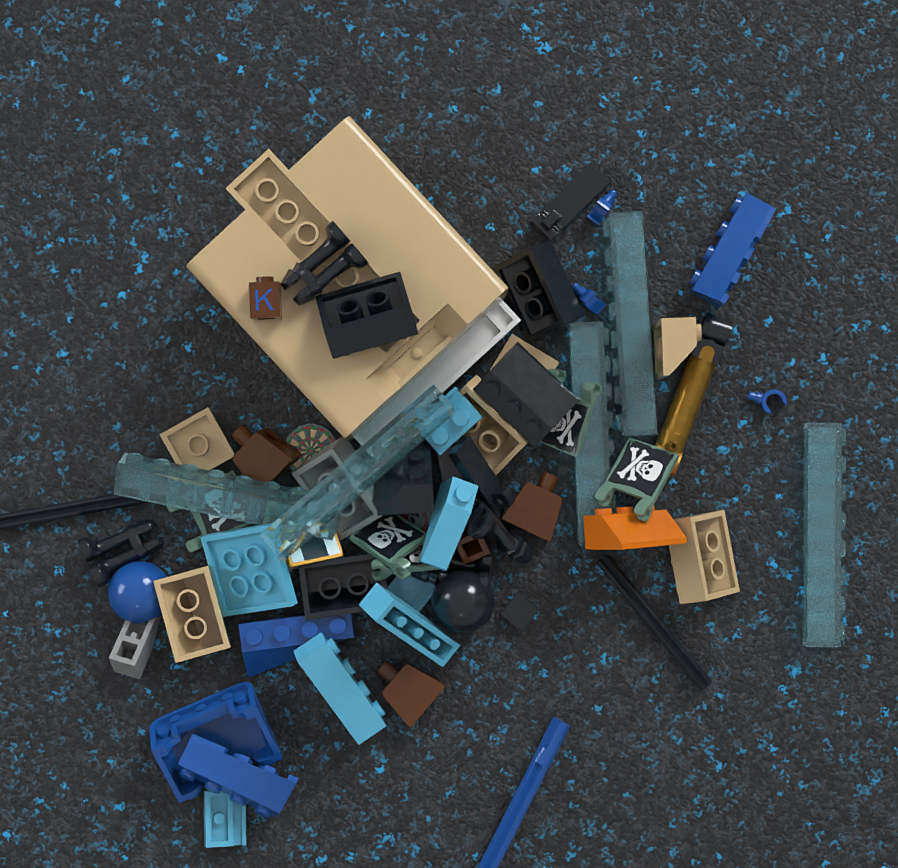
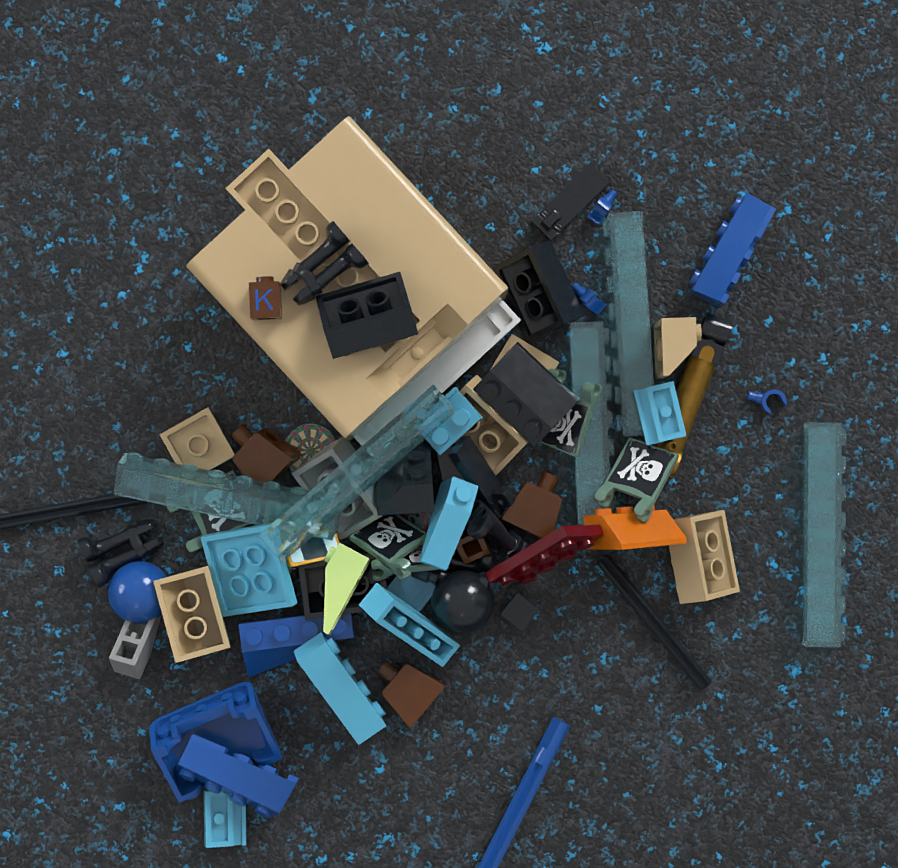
(341, 578): none -> yellowish green slope
(544, 554): none -> dark red plate
(660, 413): none -> medium azure plate

